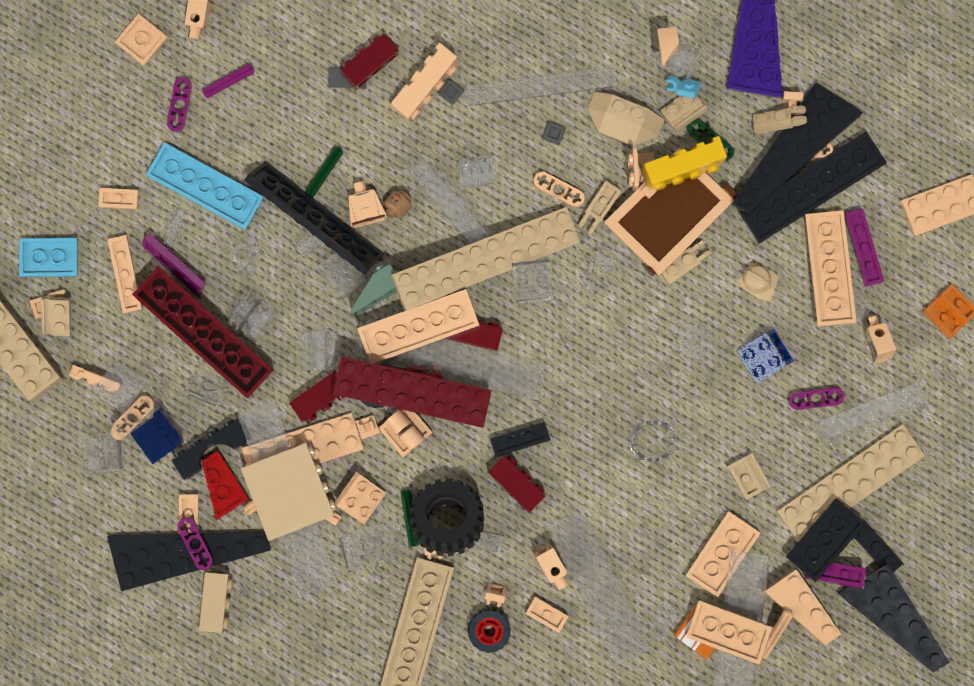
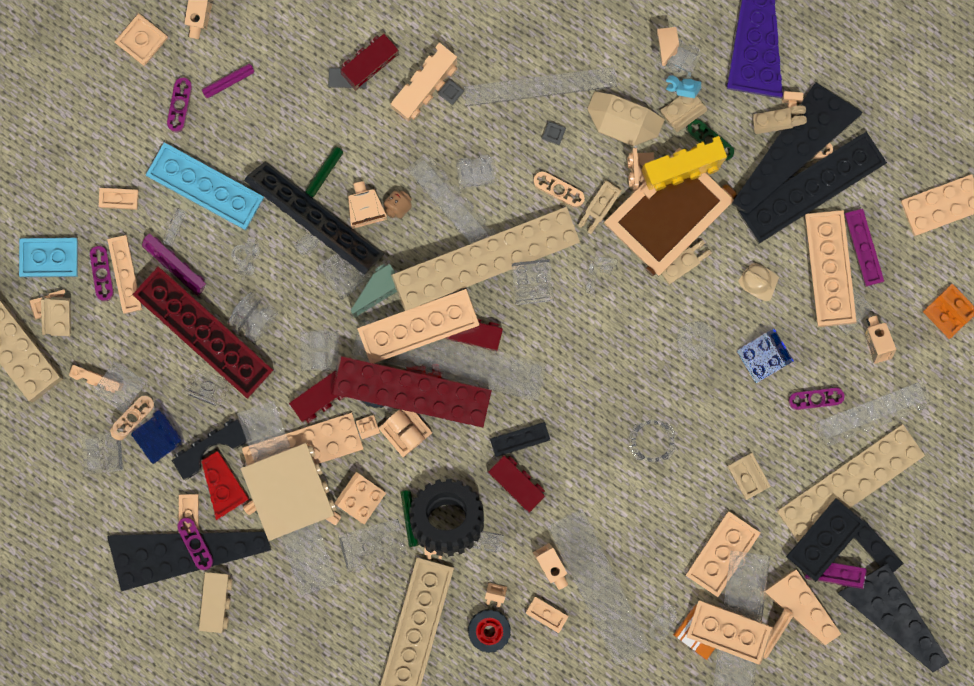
(94, 260): none -> magenta beam

